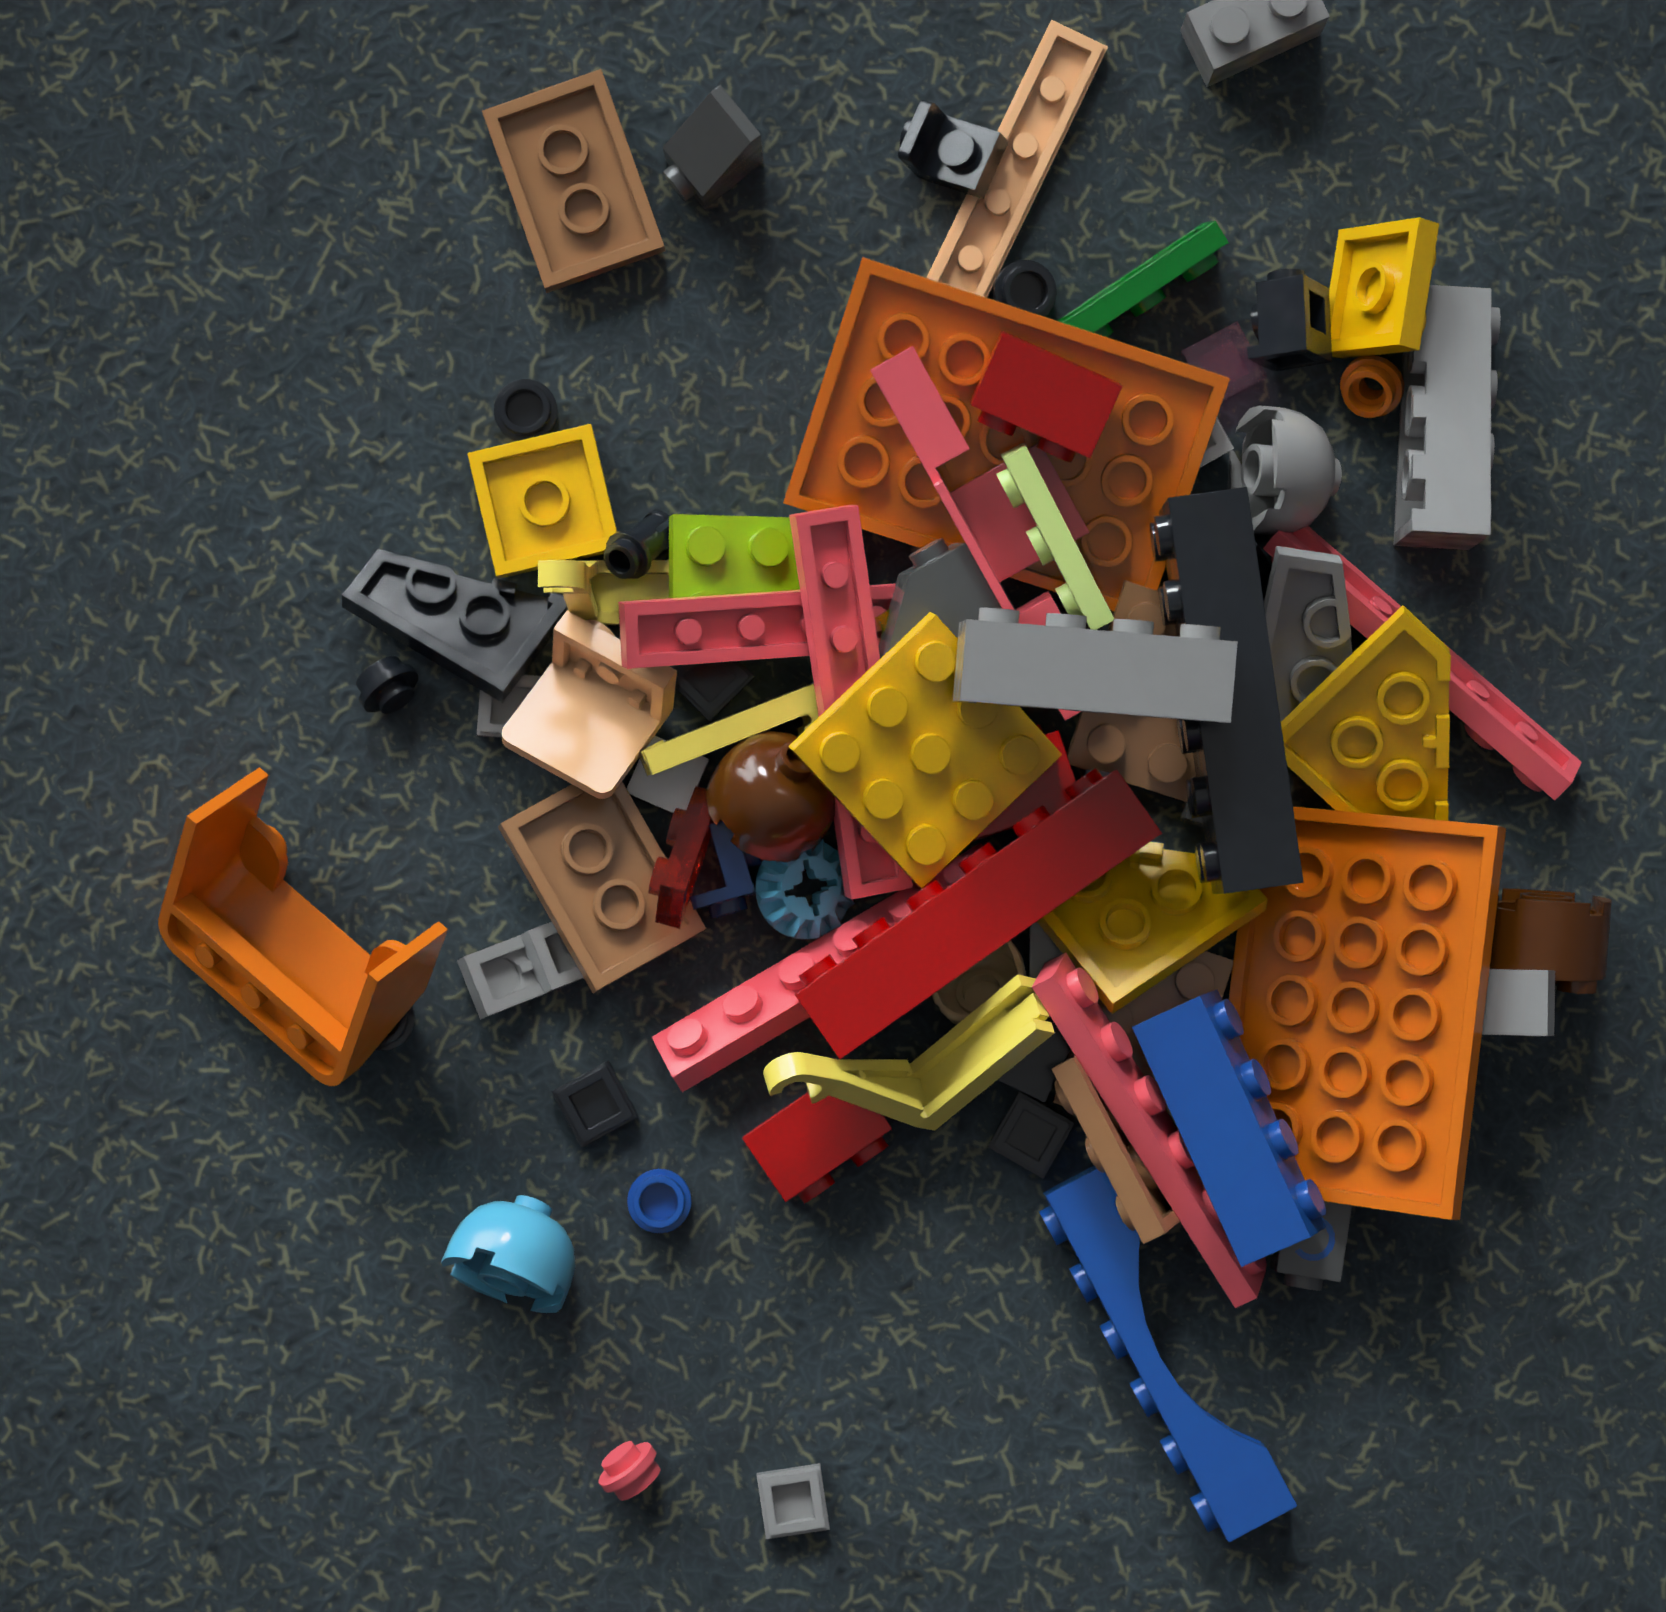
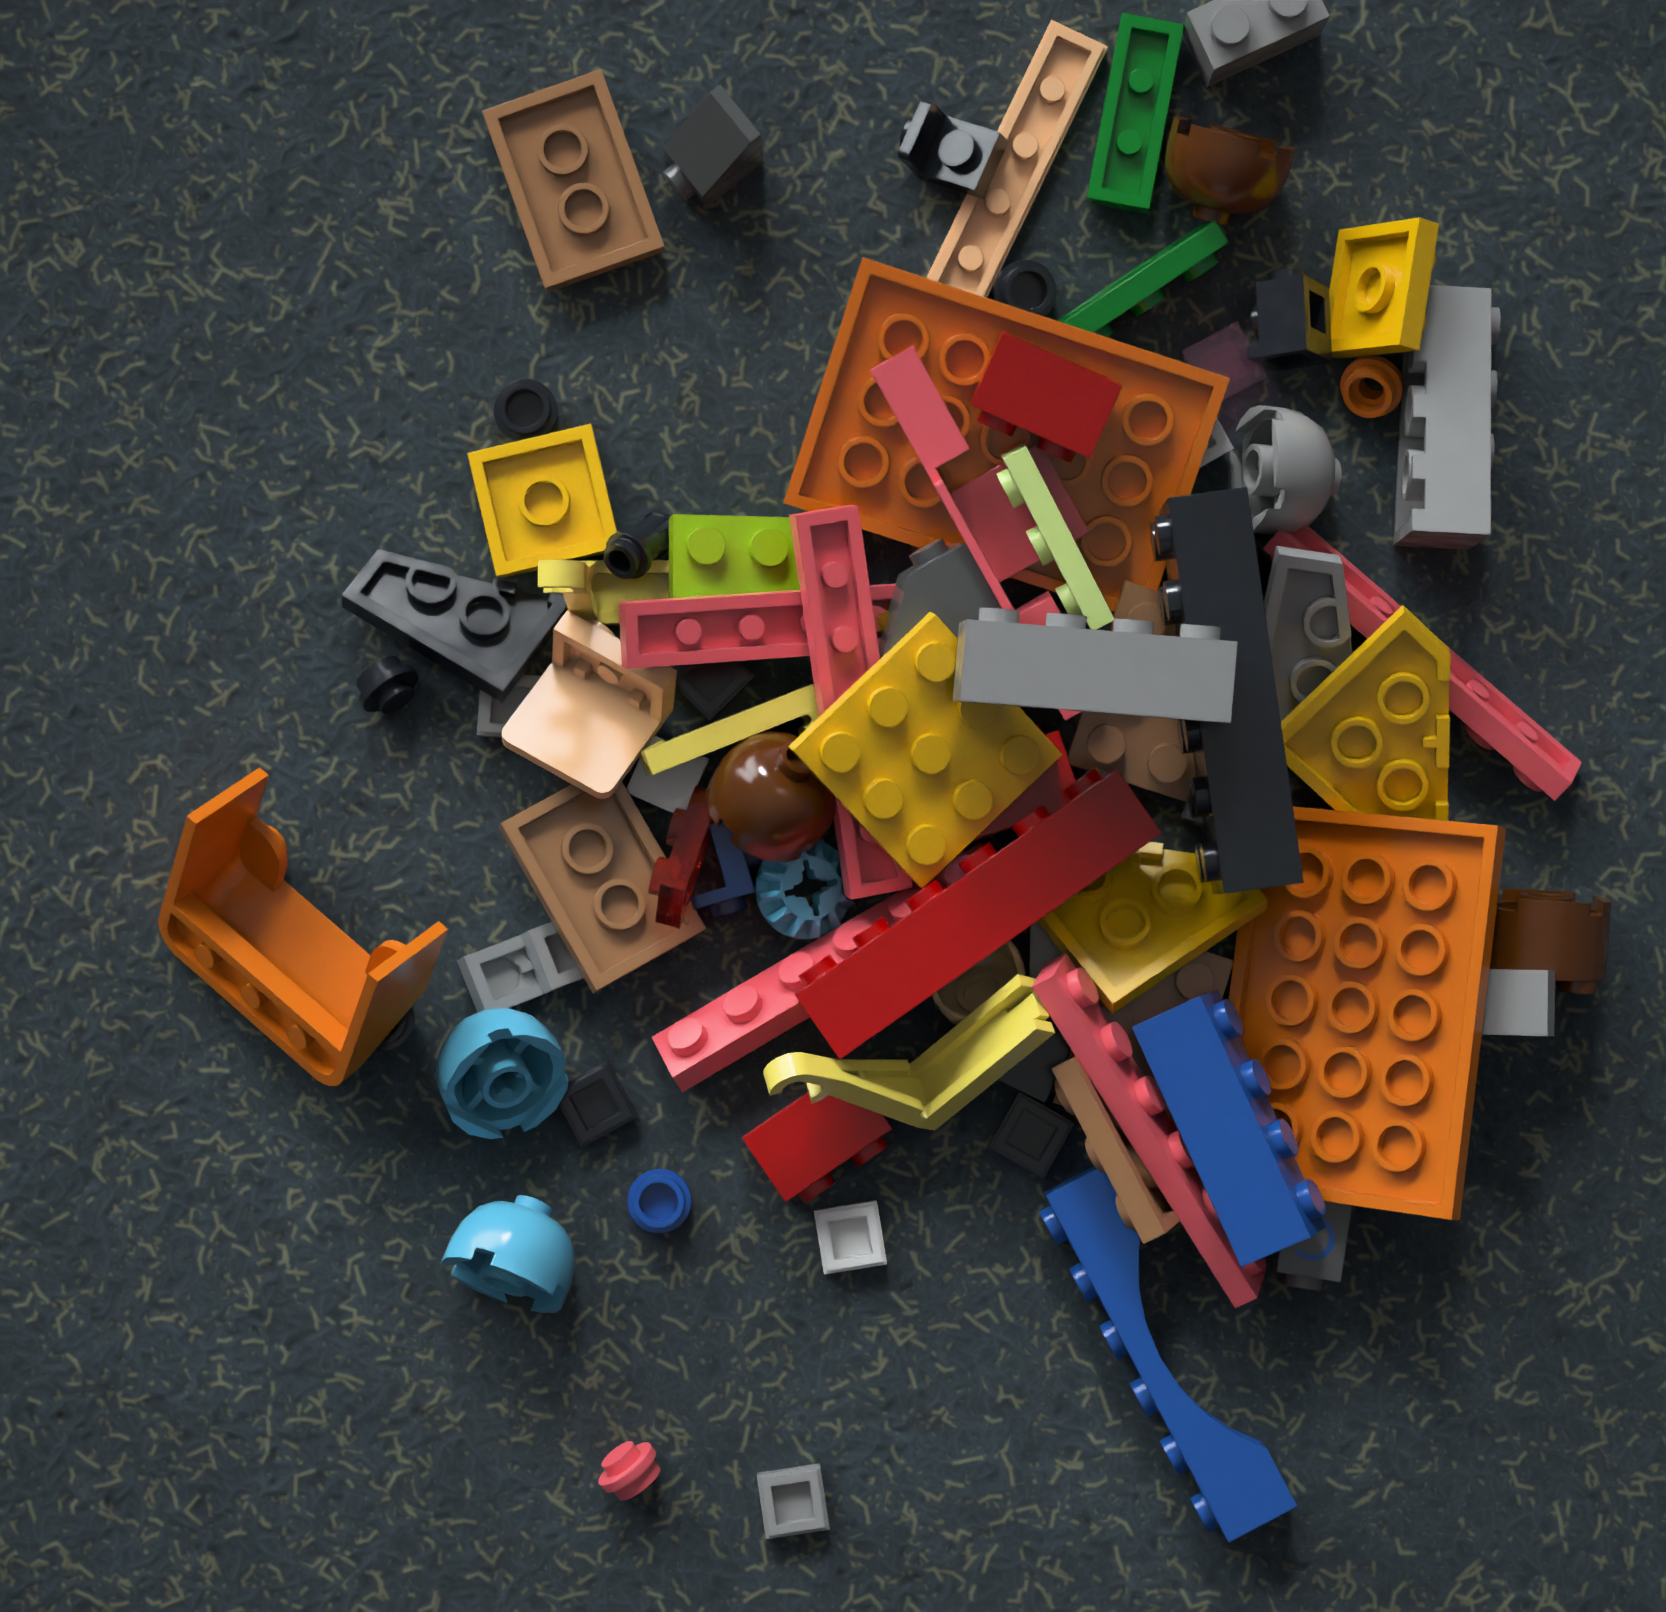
(500, 1072): none -> medium azure cylinder
(850, 1237): none -> white tile
(1134, 113): none -> green plate
(1225, 169): none -> reddish brown cylinder

